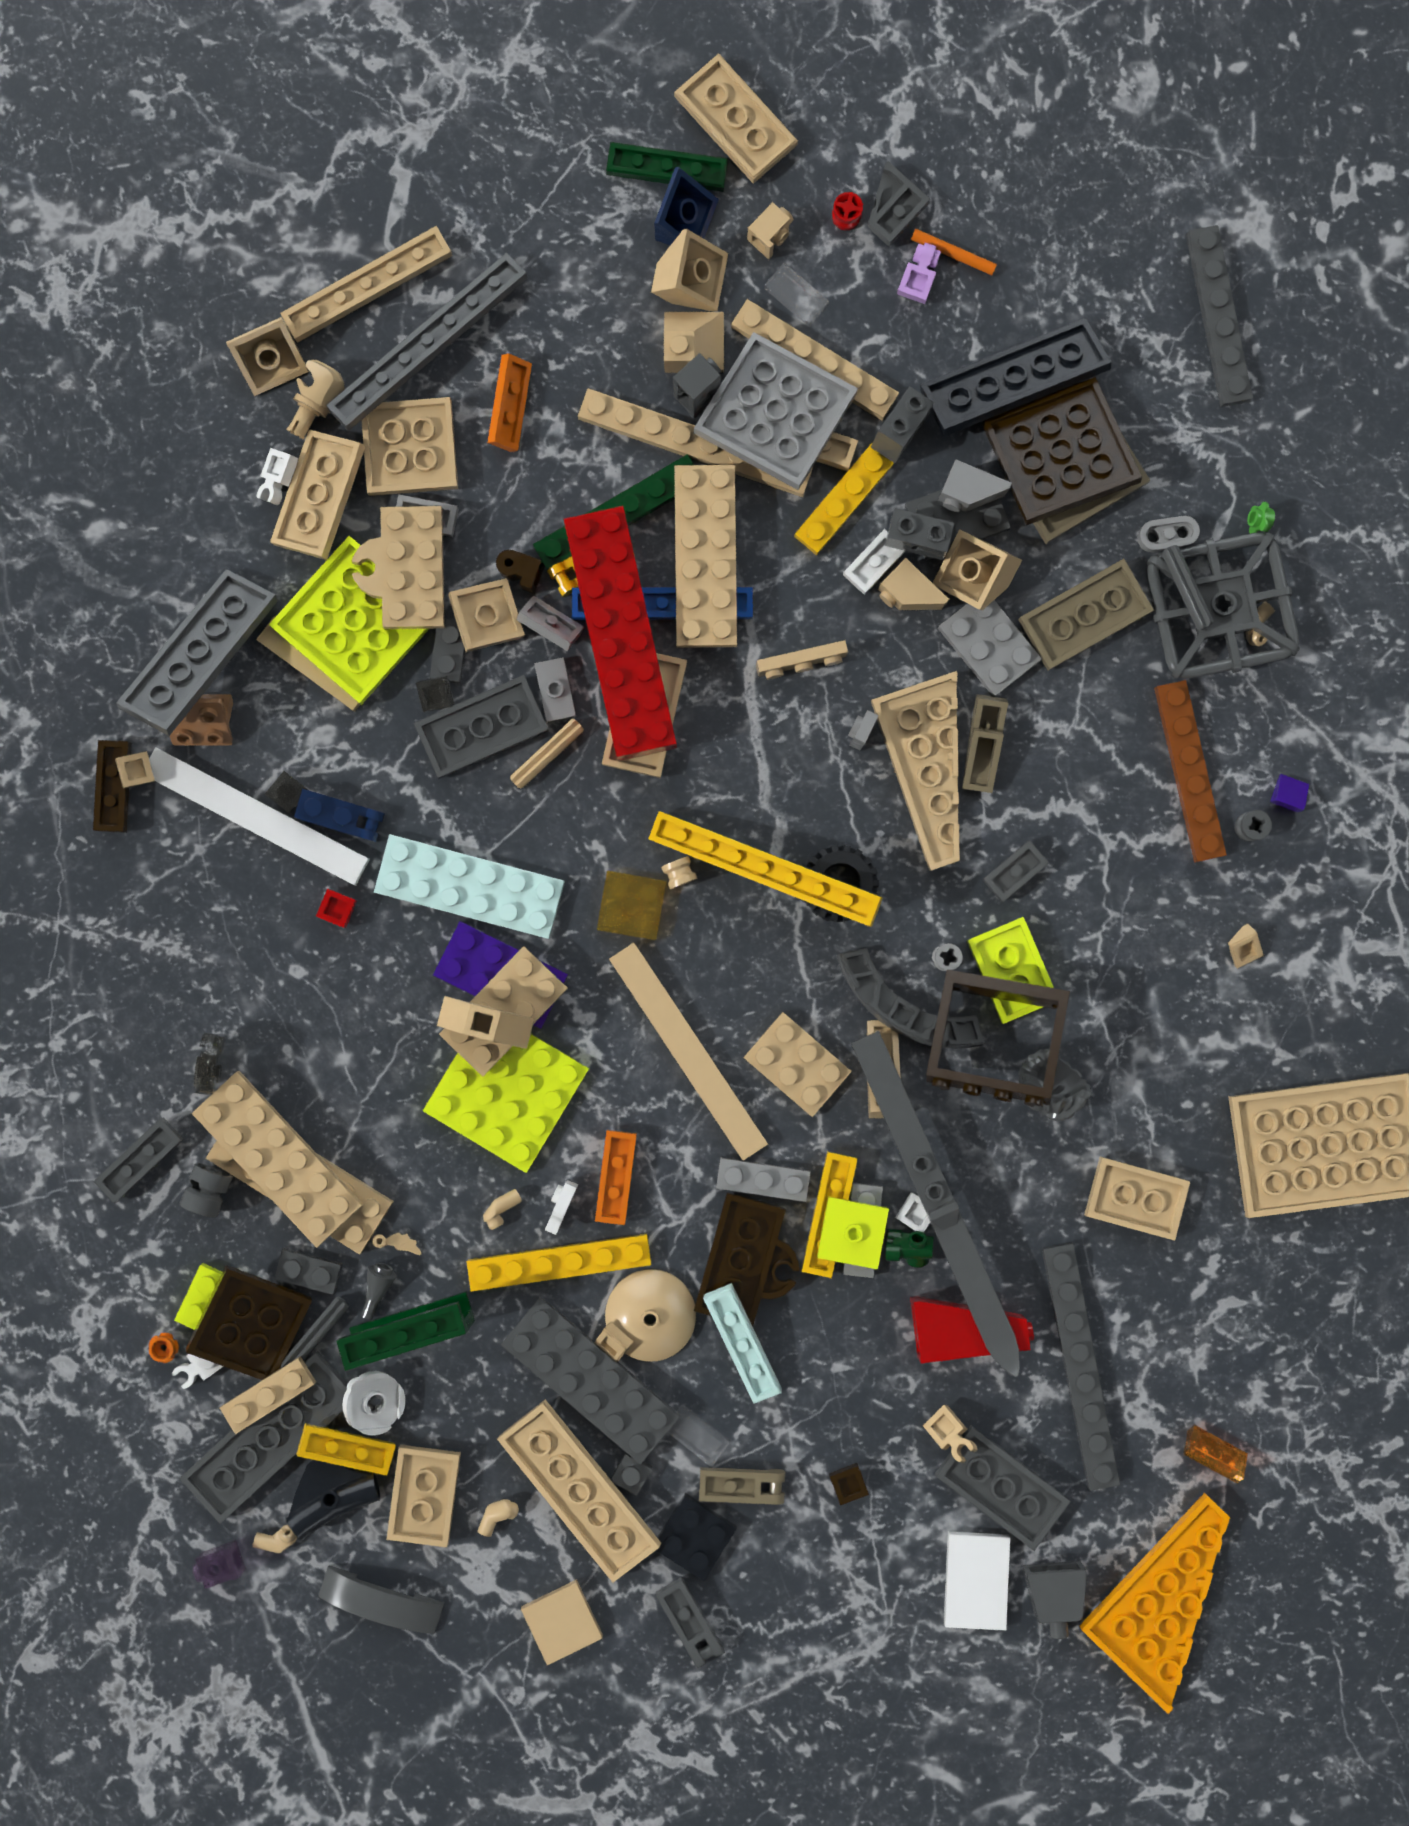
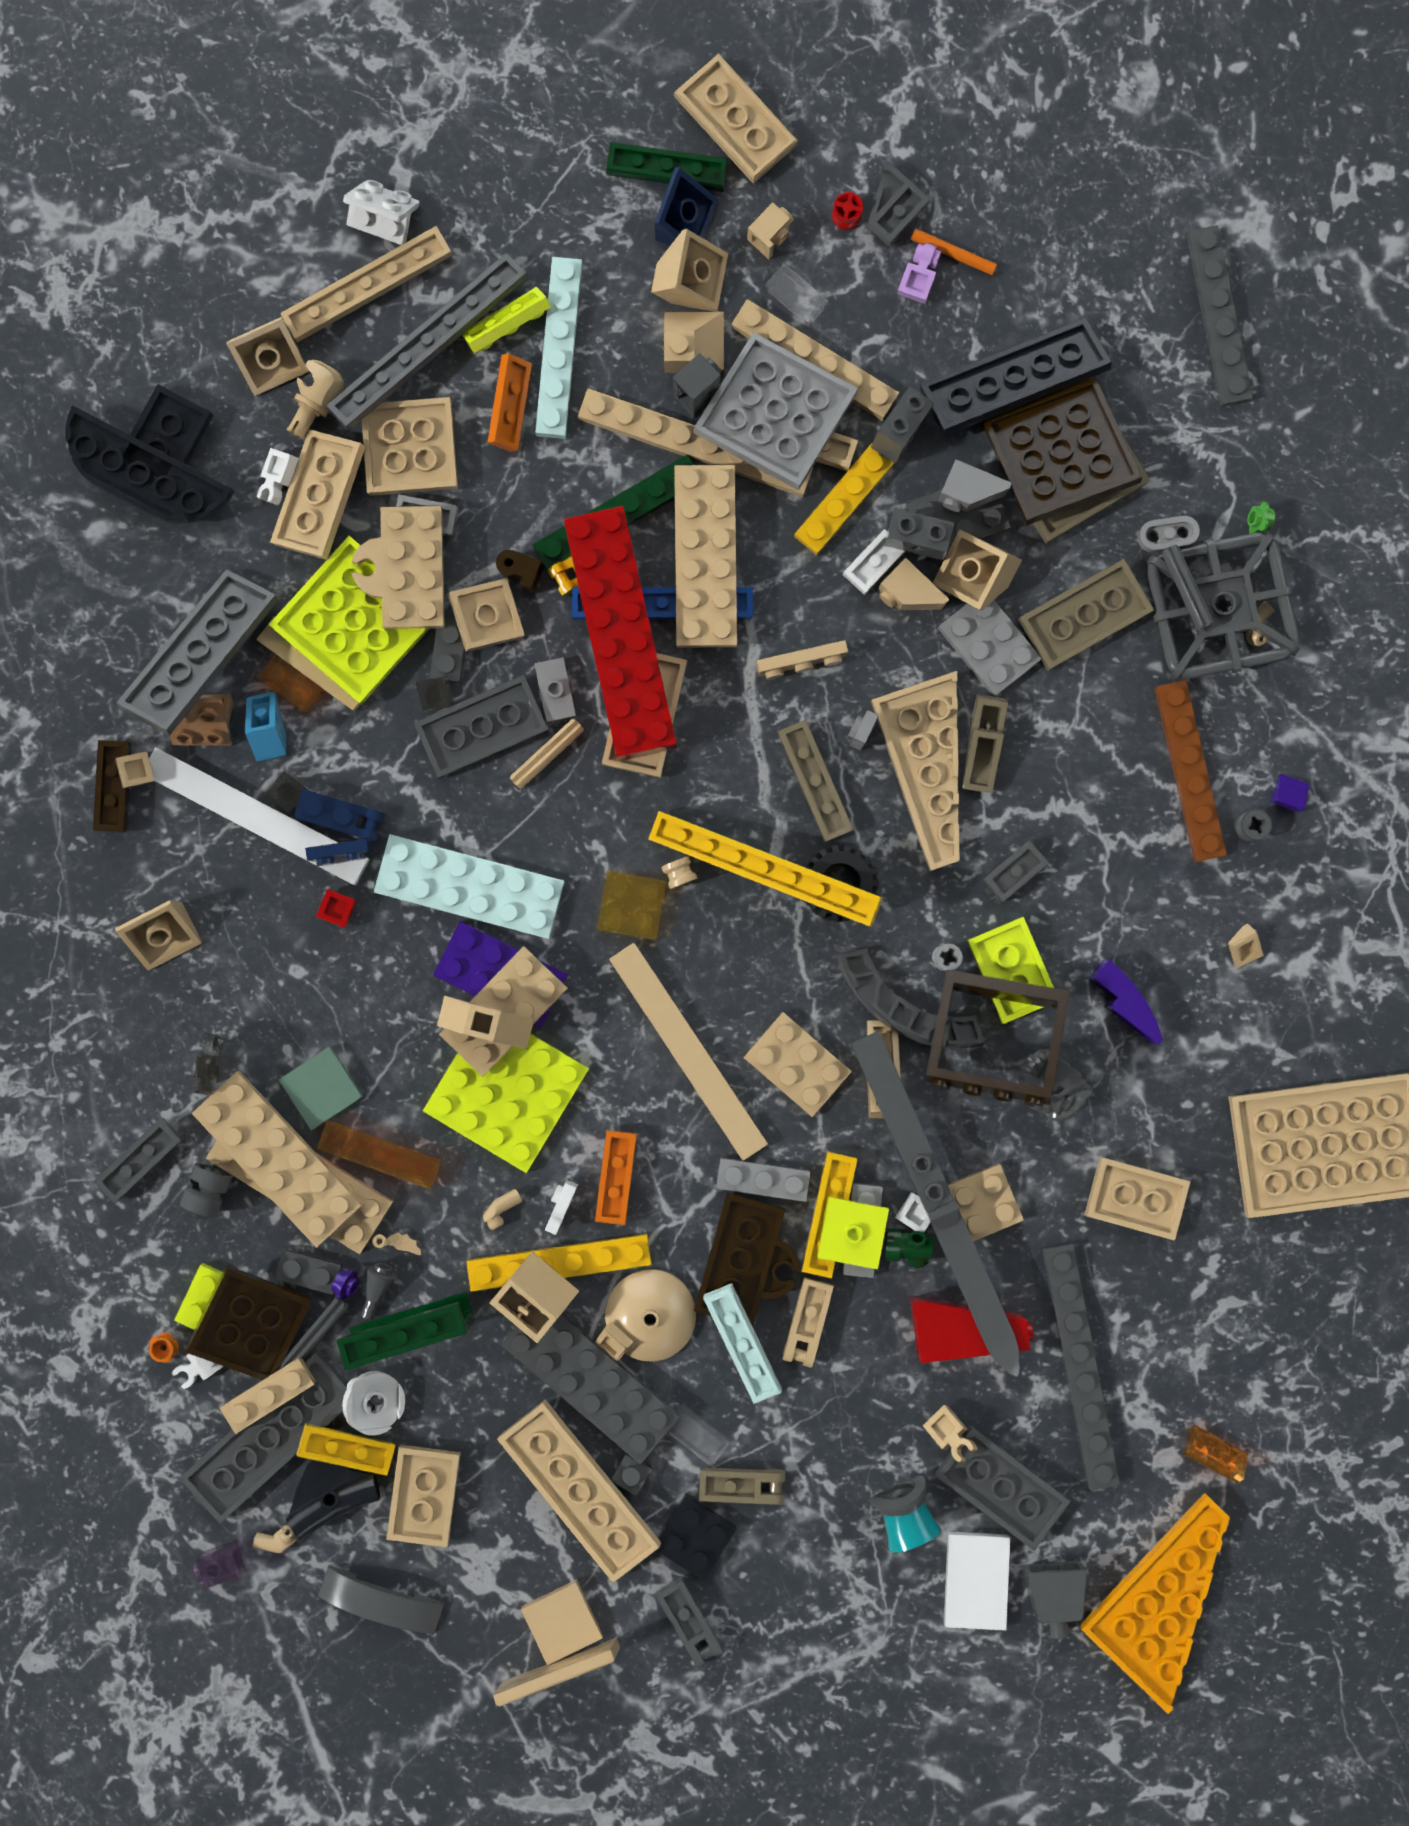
(151, 462): none -> black plate
(160, 934): none -> tan slope
(265, 726): none -> dark azure slope
(291, 683): none -> clear orange plate
(321, 1088): none -> sand green tile
(326, 854): none -> dark blue plate
(345, 1284): none -> dark purple plate
(379, 1154): none -> clear orange plate
(380, 211): none -> white bracket
(497, 1512): tan arm -> none
(506, 320): none -> neon yellow plate
(534, 1297): none -> tan slope
(550, 623): light grey plate -> none
(556, 1672): none -> tan tile
(559, 348): none -> light aqua plate
(808, 1321): none -> tan plate
(815, 781): none -> dark tan plate
(848, 1484): dark brown plate -> none
(906, 1515): none -> hat
(986, 1202): none -> tan plate
(1126, 1001): none -> dark purple slope

